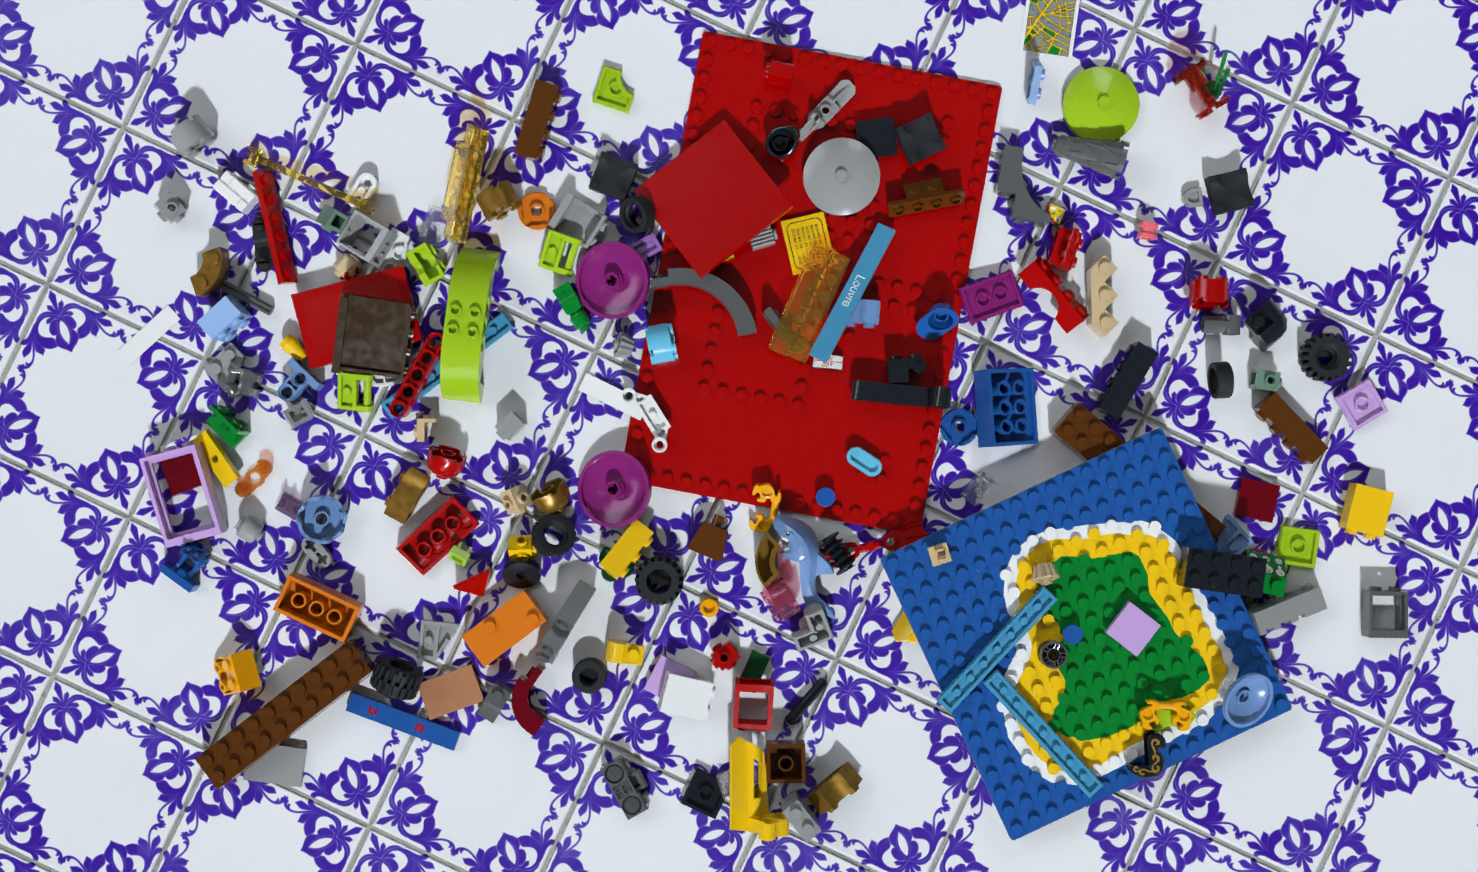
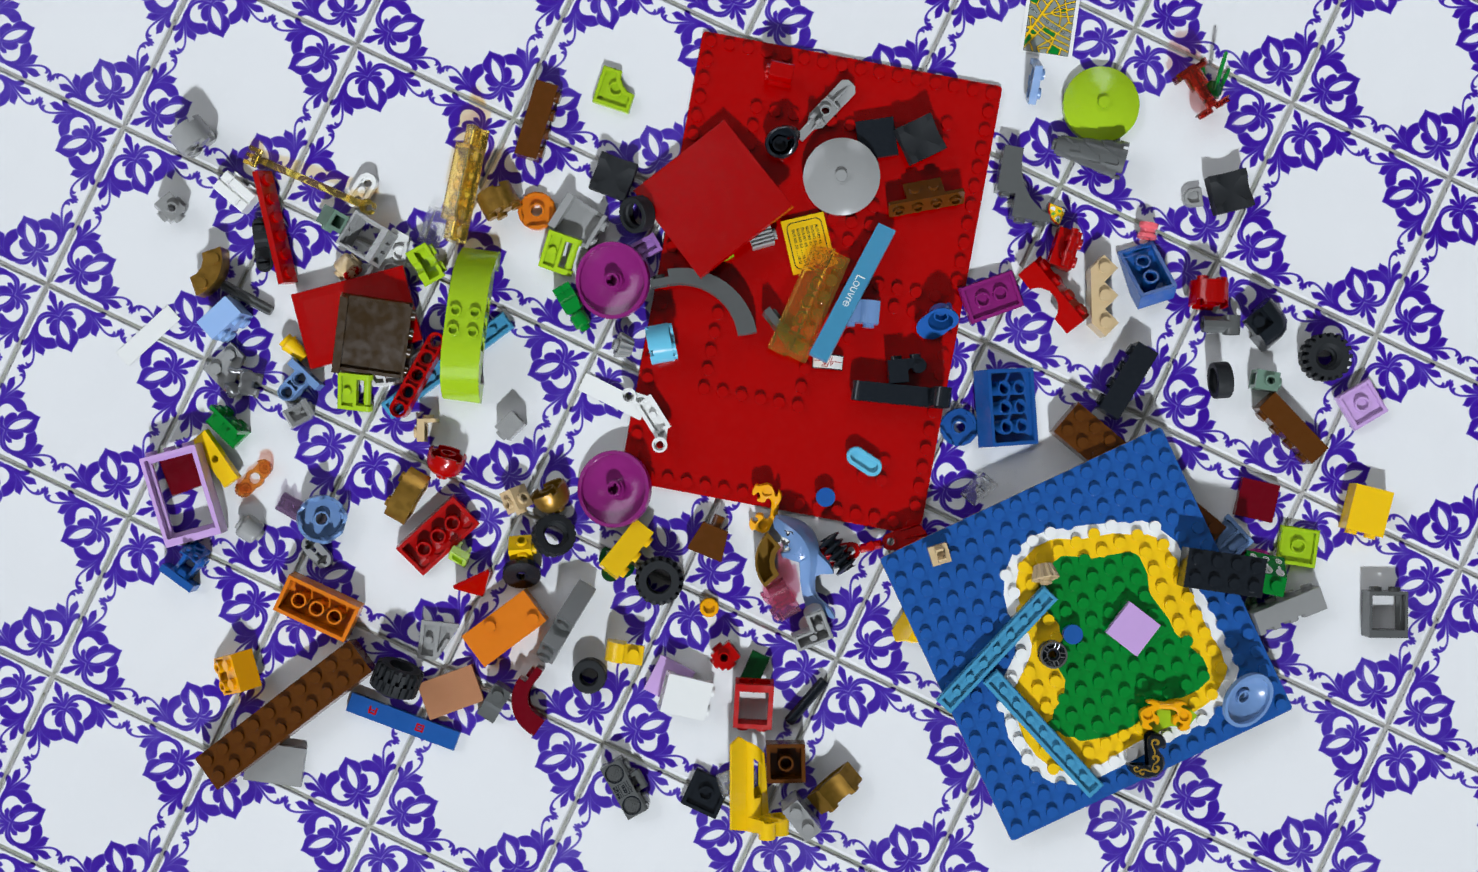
(1146, 275): none -> blue slope

